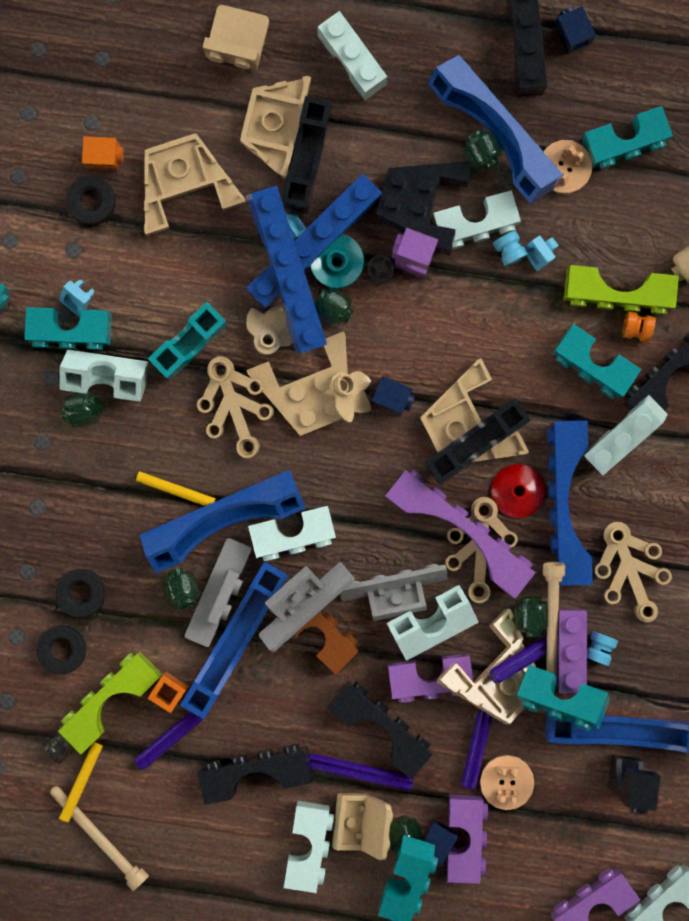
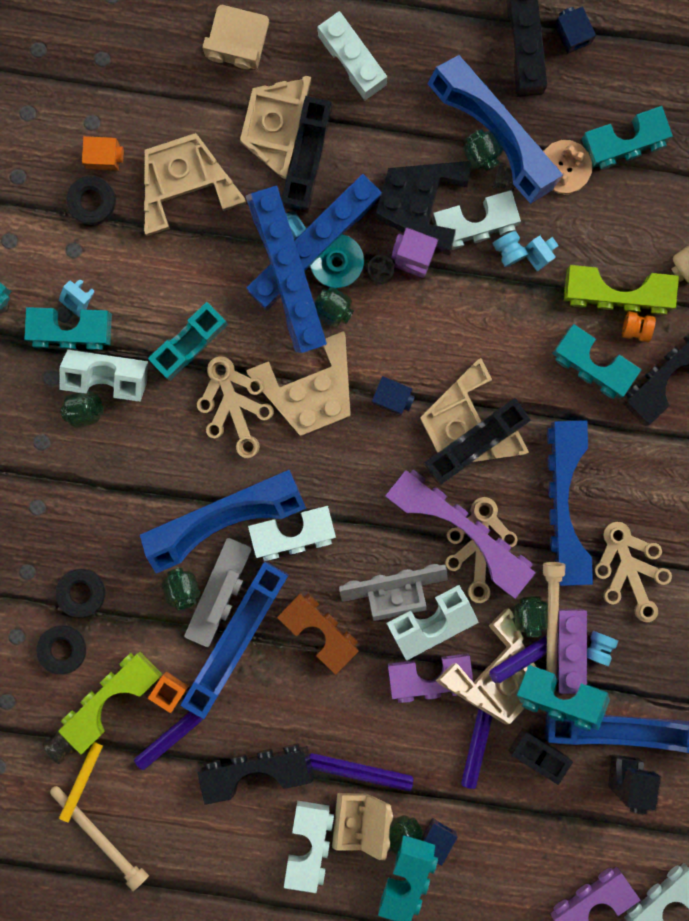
(174, 489): yellow bar -> none
(270, 325): tan plate -> none
(300, 601): light grey bracket -> none
(351, 397): tan plate -> none
(353, 706): black arch -> none
(465, 863): medium lavender arch -> none
(503, 491): red dish -> none
(506, 795): light nougat plate -> none
(540, 756): none -> black brick
(626, 435): light aqua arch -> none

